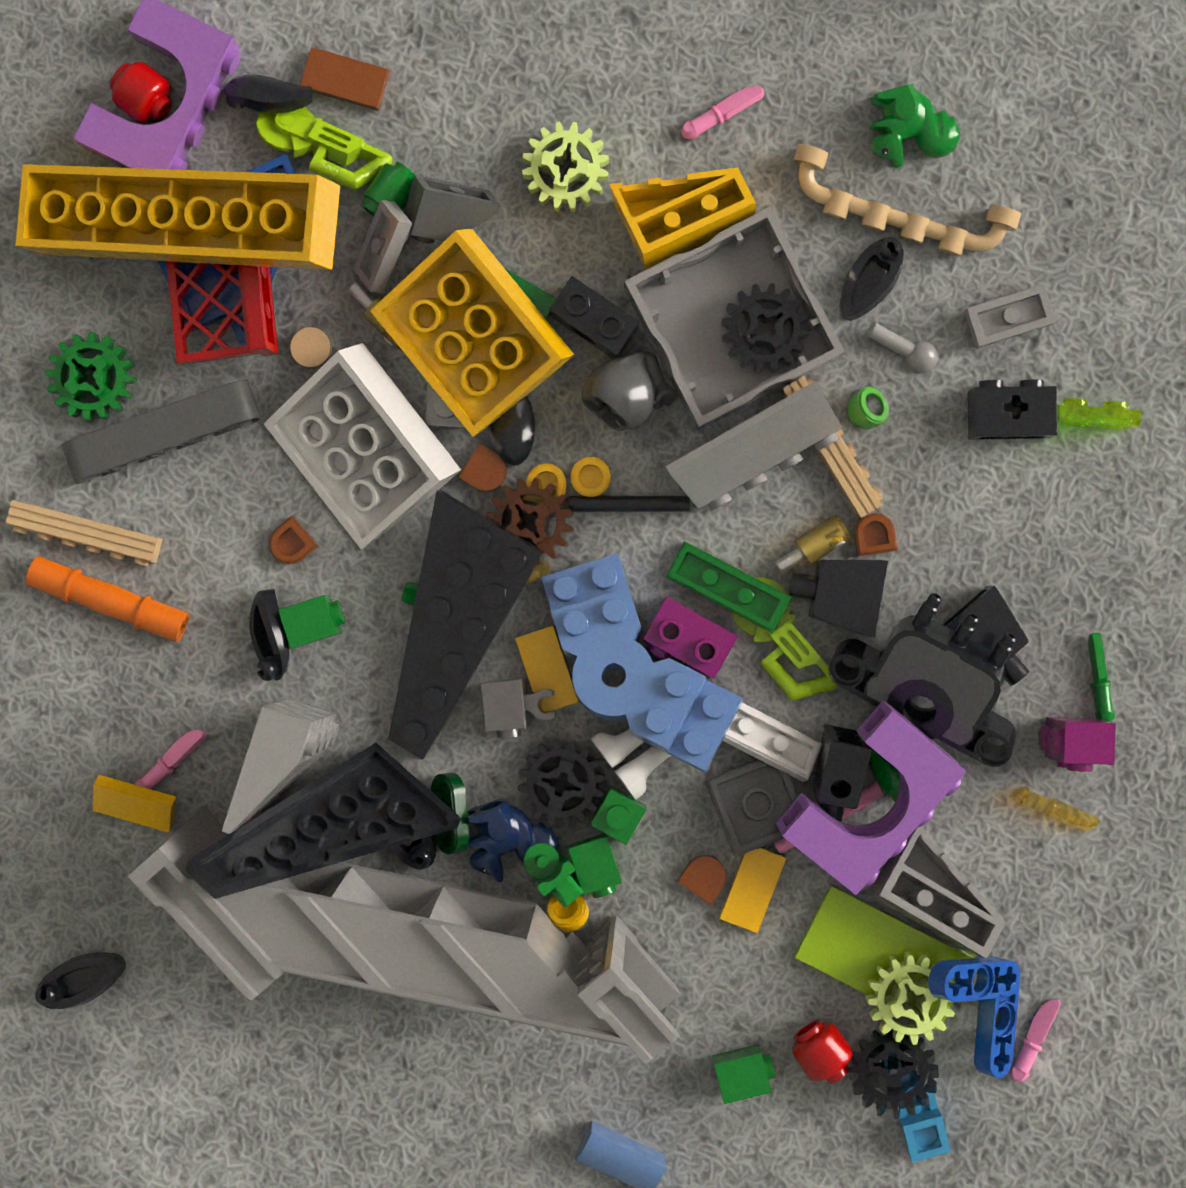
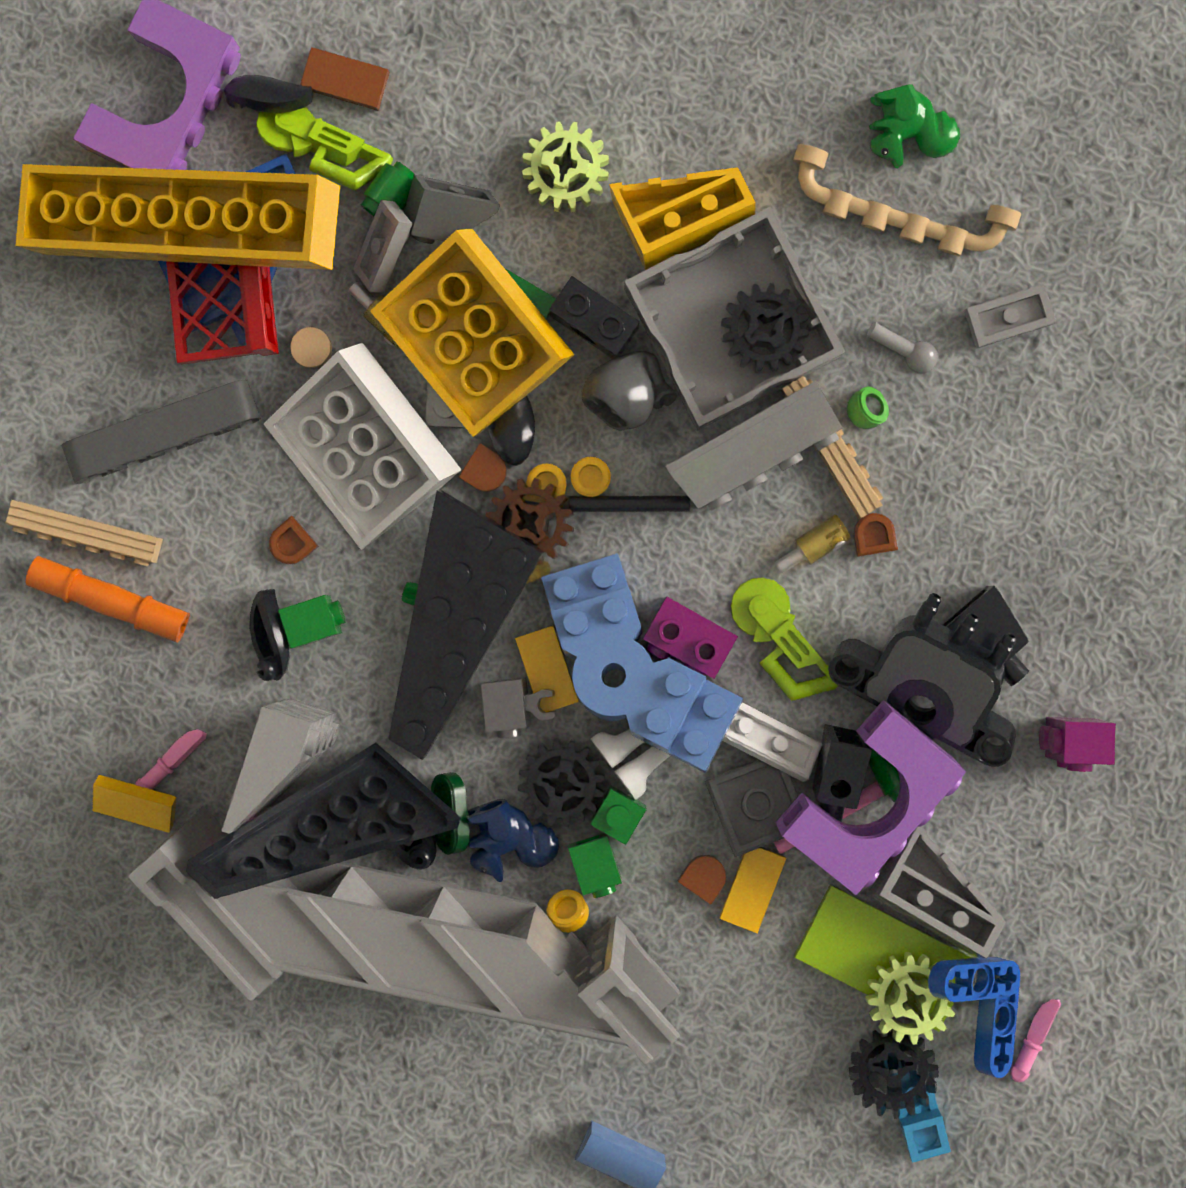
(77, 386): green gear -> none
(79, 980): black arm -> none
(141, 92): red head -> none
(551, 873): green hips -> none
(722, 111): bright pink piece -> none
(728, 587): green tile -> none
(743, 1073): green brick -> none
(822, 1051): red head -> none
(844, 593): black torso -> none
(871, 278): black arm -> none
(990, 421): black brick -> none
(1057, 810): clear yellow piece -> none
(1100, 686): green piece -> none
(1112, 414): clear neon green plate -> none

